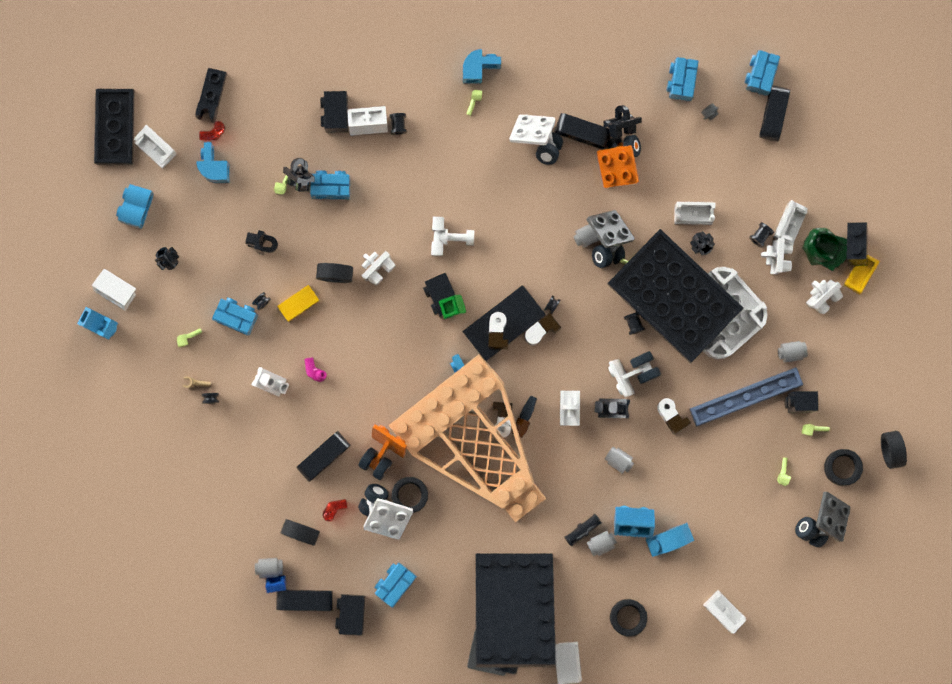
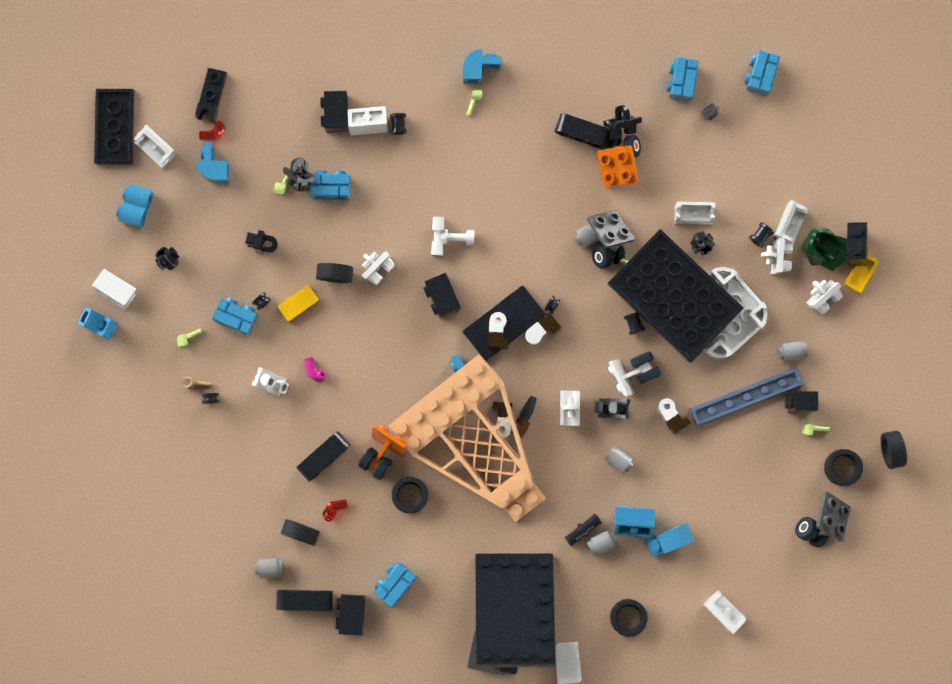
(276, 584): blue tile -> none
(383, 516): white plate -> none
(452, 306): green slope -> none
(538, 131): white plate -> none
(774, 113): black beam -> none
(783, 478): yellowish green hand -> none

